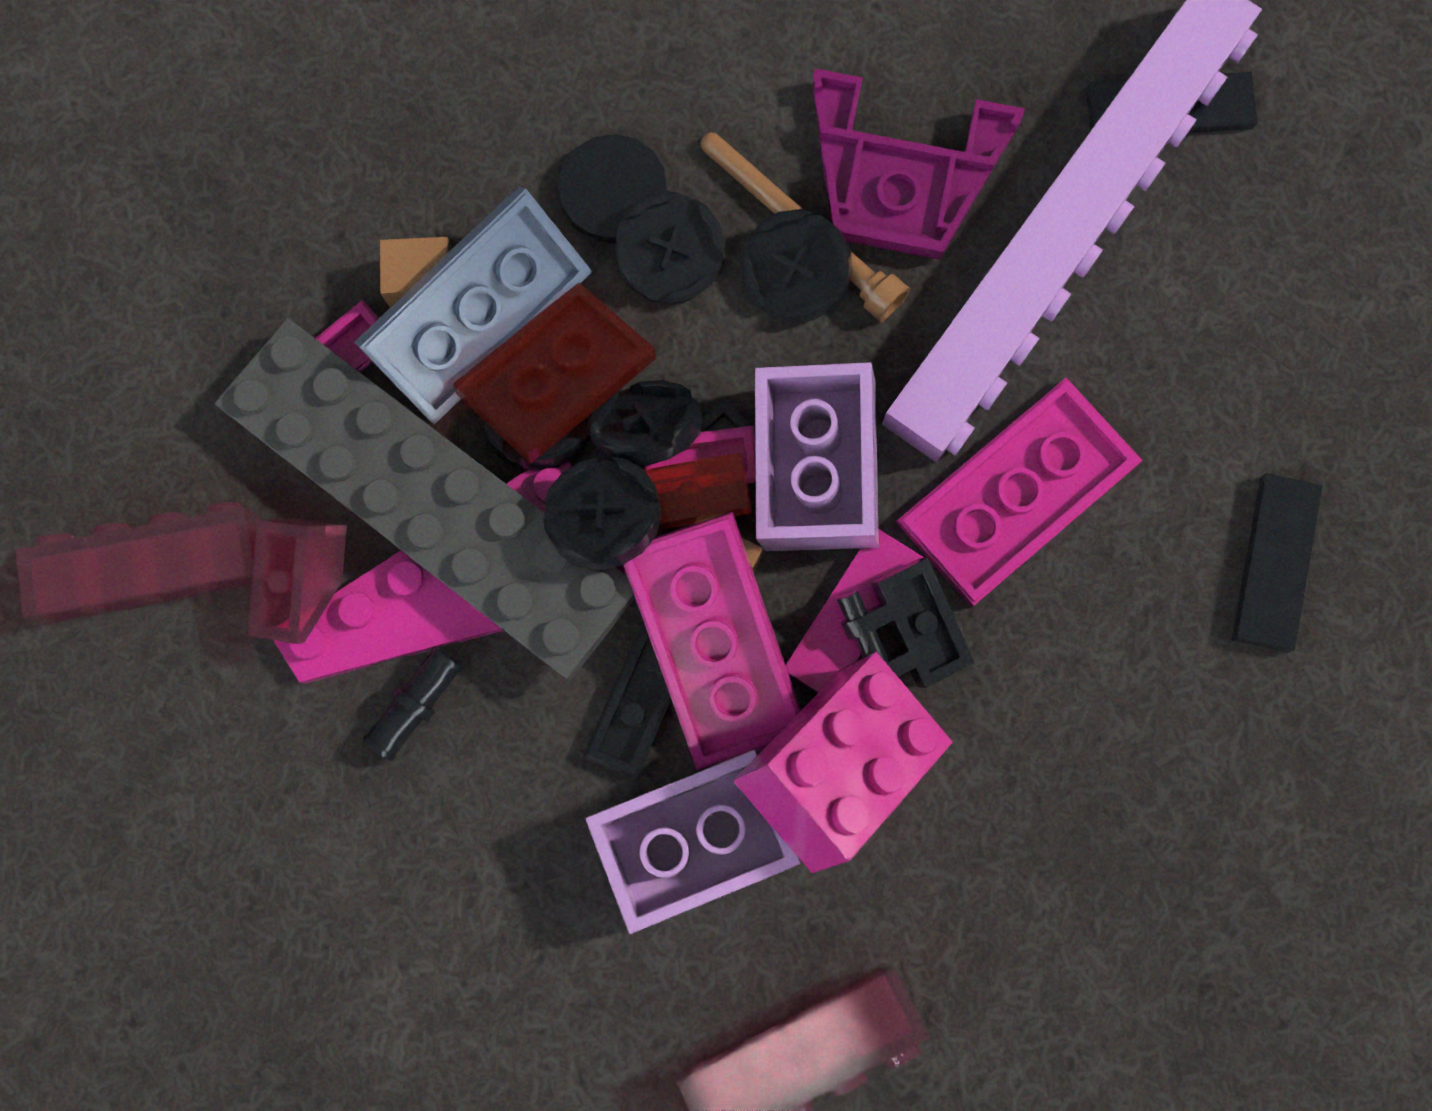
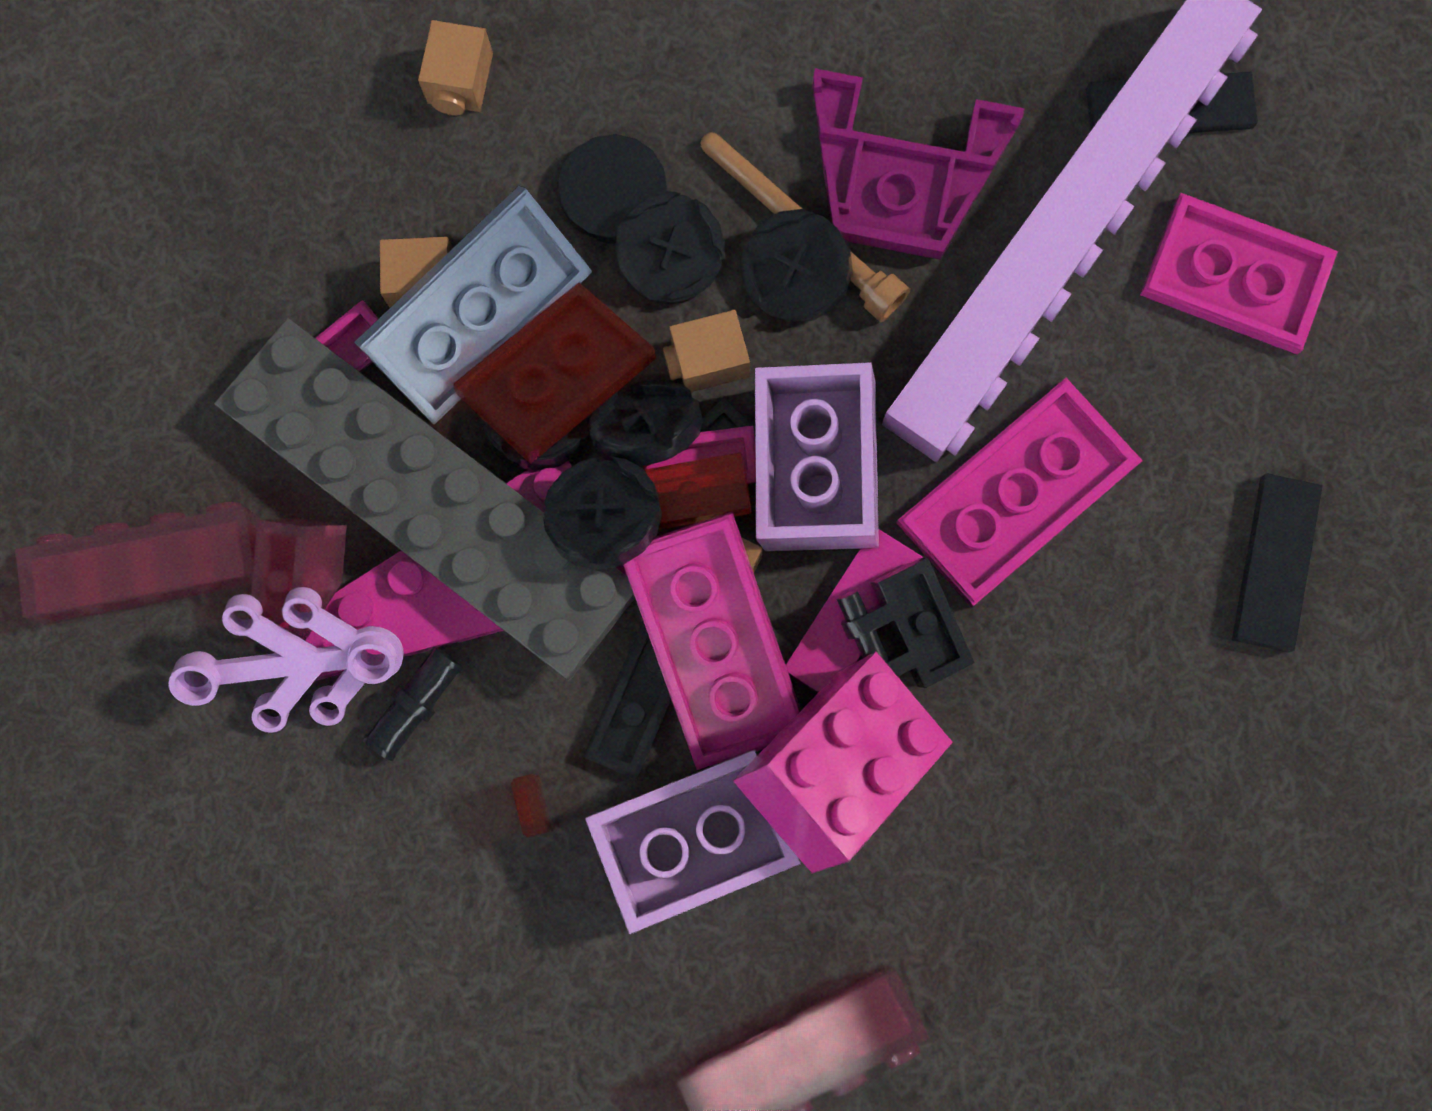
(293, 659): none -> lavender plant
(455, 67): none -> medium nougat brick
(531, 805): none -> clear red tile
(707, 352): none -> medium nougat brick
(1239, 273): none -> dark pink tile

